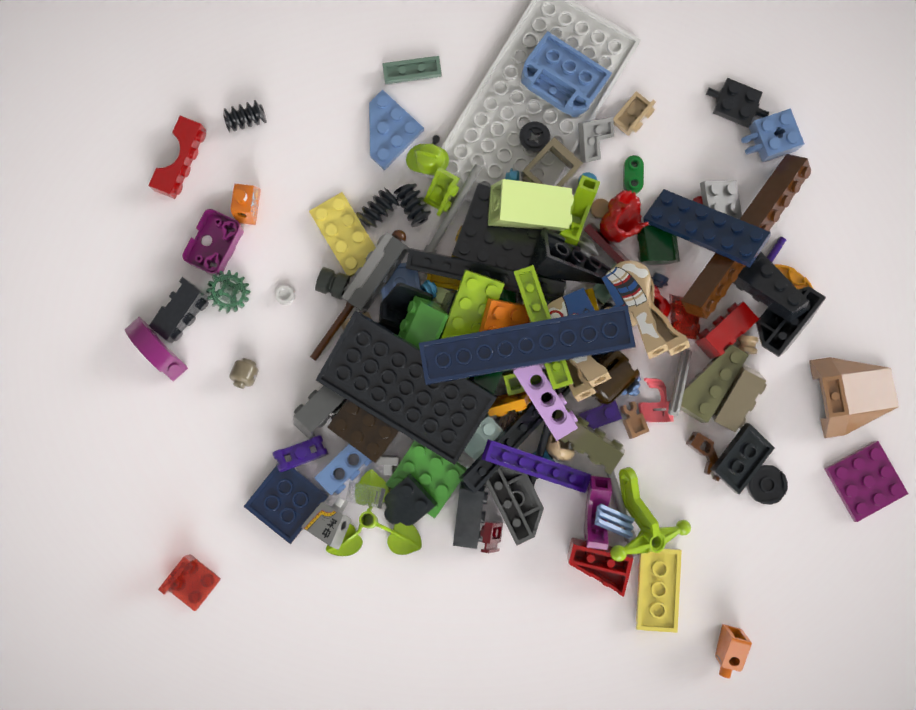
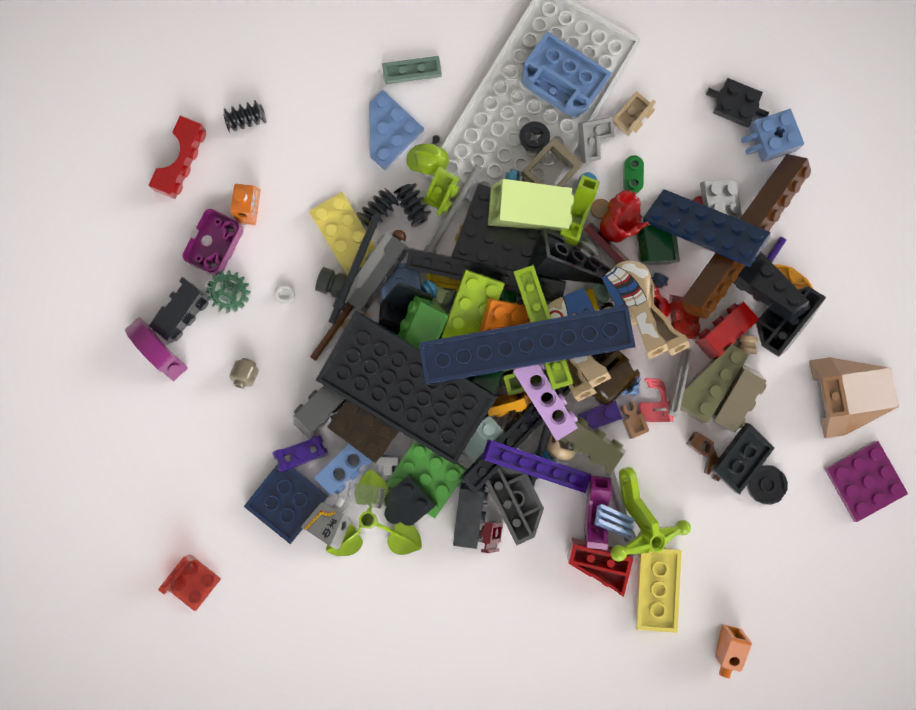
(339, 304): none -> black bar

